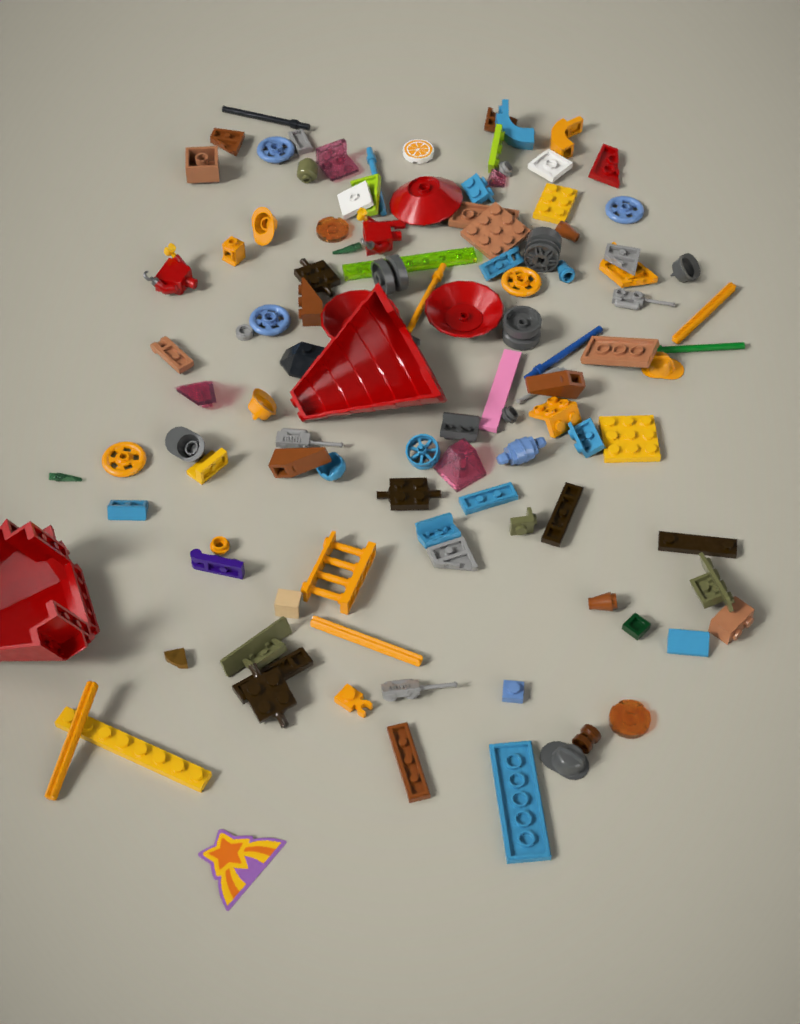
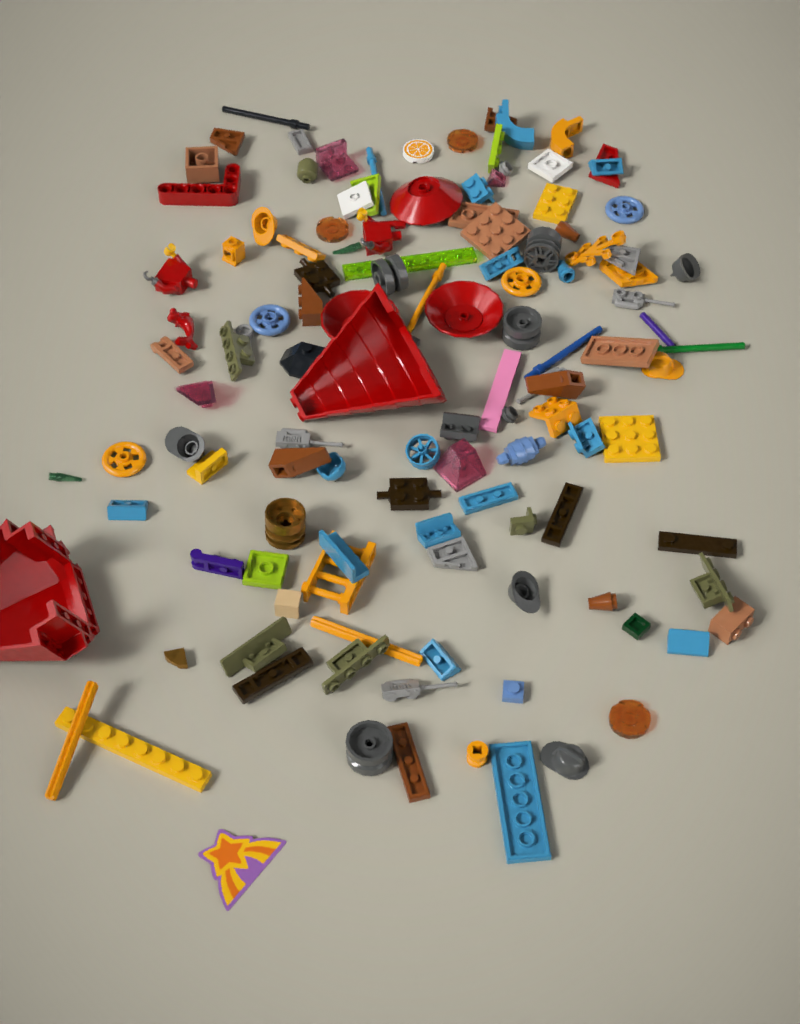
(185, 322): none -> red animal
(204, 194): none -> red beam
(219, 541): light orange plate -> none
(236, 349): none -> olive bracket
(262, 405): light orange piece -> none
(265, 569): none -> lime plate
(268, 695): dark brown plate -> none
(275, 148): medium blue plate -> none
(285, 523): none -> pearl gold wheel
(300, 248): none -> light orange plate
(343, 556): none -> dark azure panel
(350, 660): none -> olive bracket
(352, 699): light orange plate -> none
(369, 748): none -> dark grey wheel
(439, 660): none -> dark azure slope
(462, 140): none -> clear orange tile
(477, 759): none -> light orange wheel
(525, 592): none -> dark grey piece
(588, 736): reddish brown wheel -> none
(590, 250): none -> light orange plant
(606, 166): none -> dark azure slope
(656, 329): none -> dark purple bar
(703, 313): light orange axle -> none

